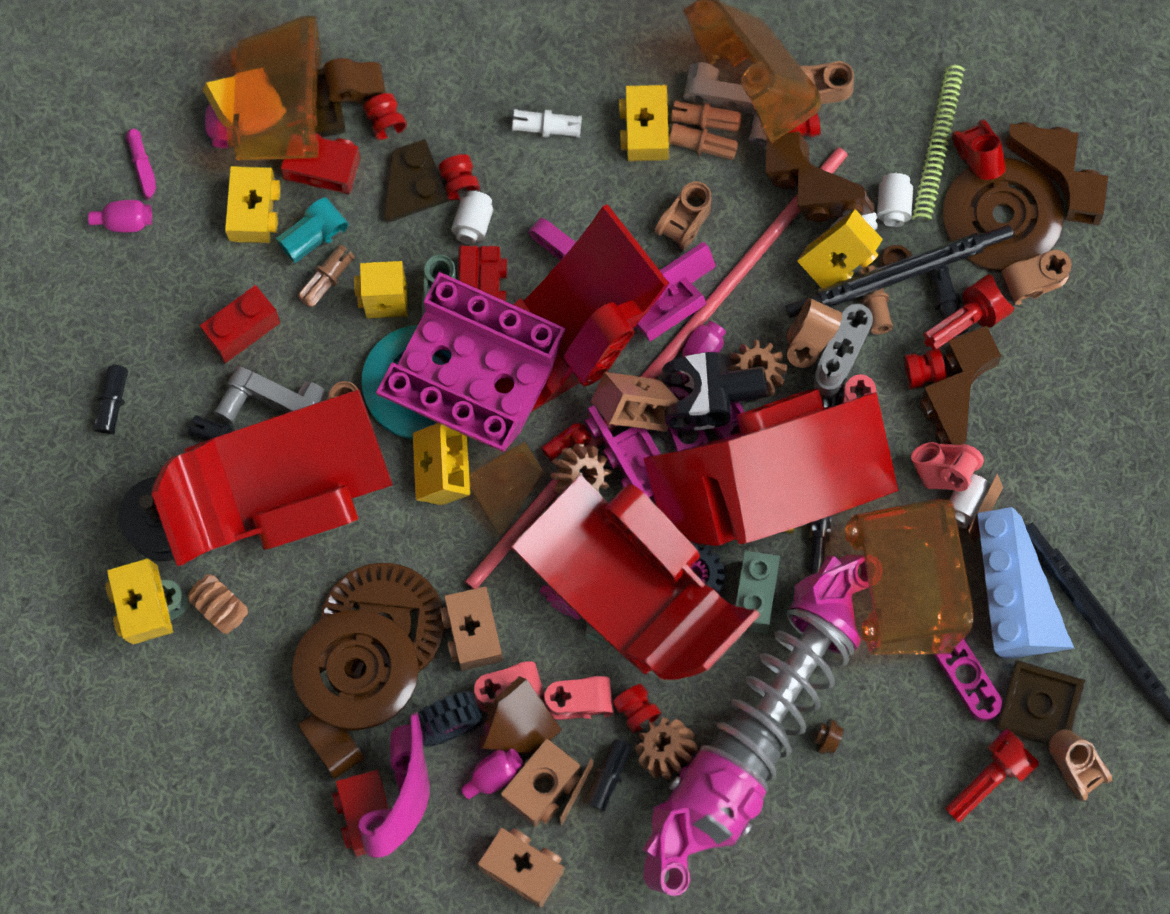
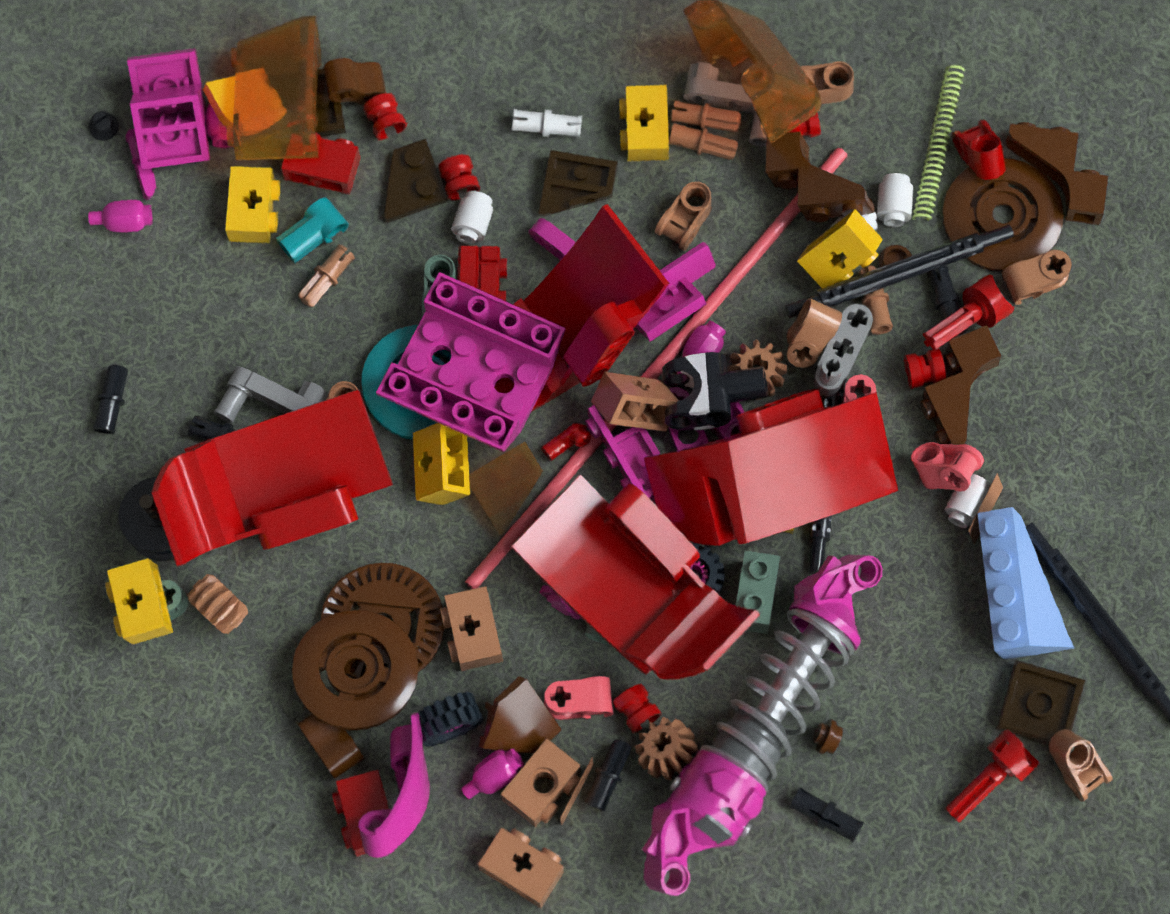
(103, 126): none -> black piece
(168, 108): none -> dark pink bracket
(240, 324): red brick -> none
(382, 289): yellow brick -> none
(502, 679): coral piece -> none
(576, 181): none -> dark brown wing
(580, 458): nougat gear -> none
(826, 814): none -> black pin
(913, 578): clear orange windscreen -> none
(971, 701): dark pink beam -> none

